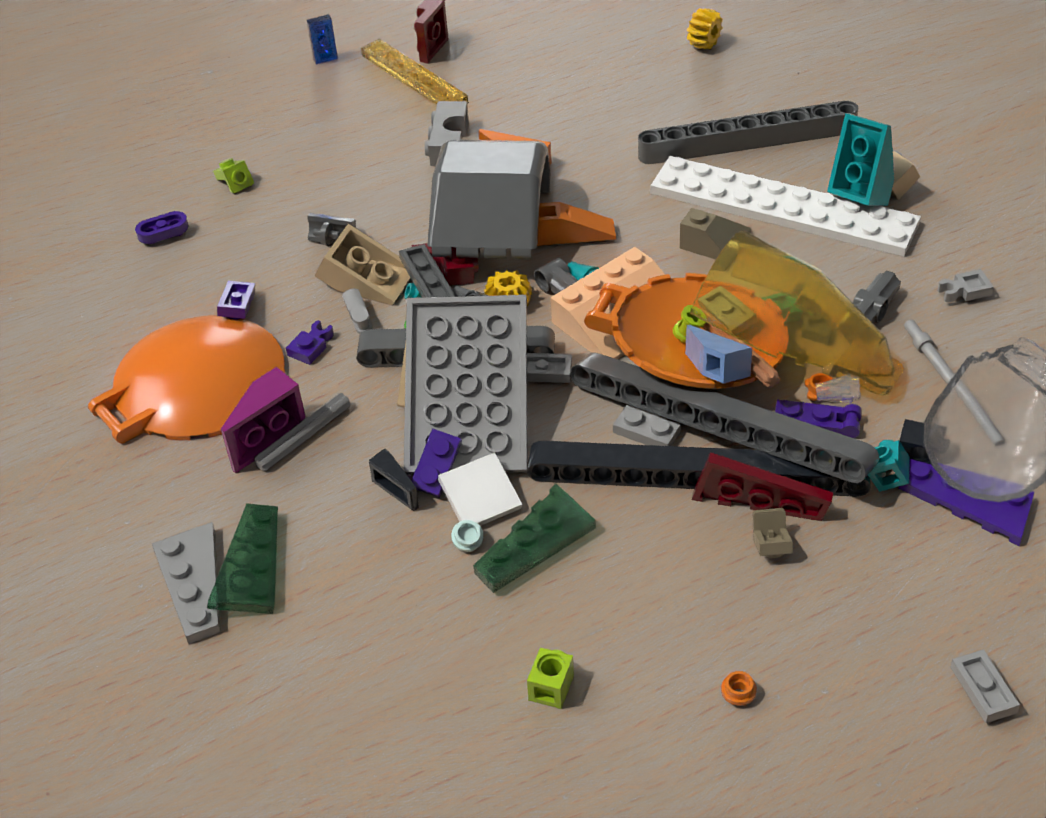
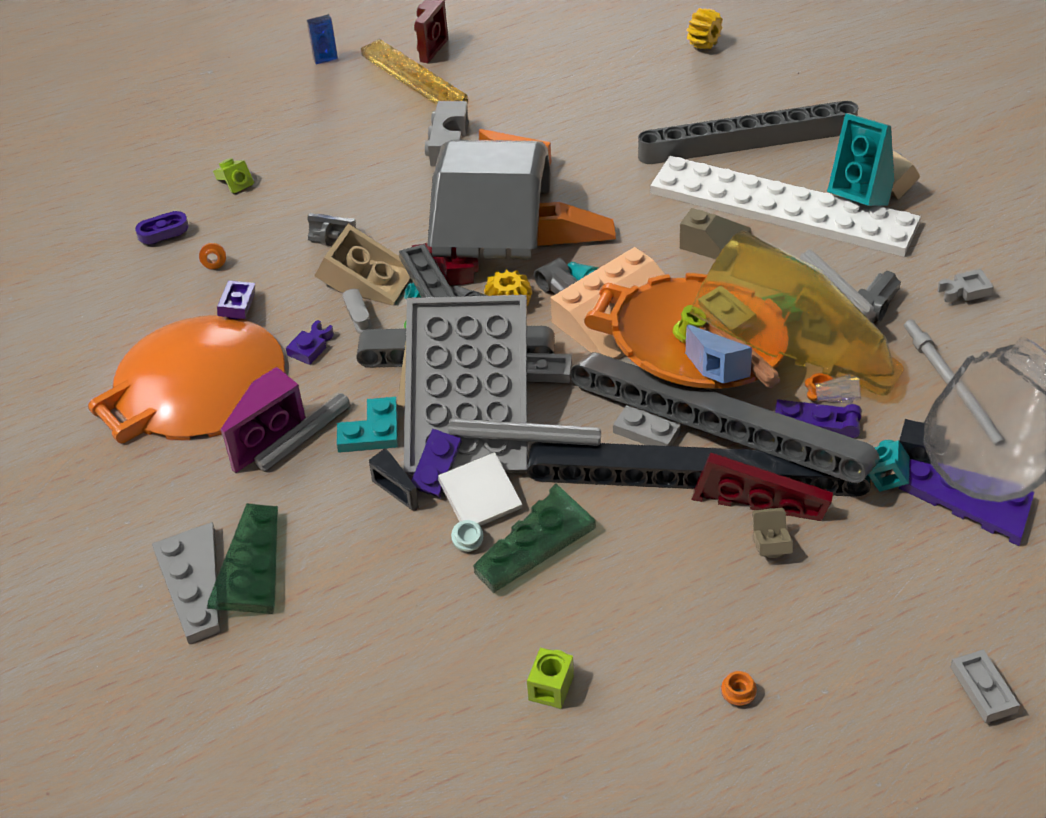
(212, 248): none -> orange plate
(376, 432): none -> teal plate
(525, 432): none -> light grey axle
(858, 300): none -> light grey axle

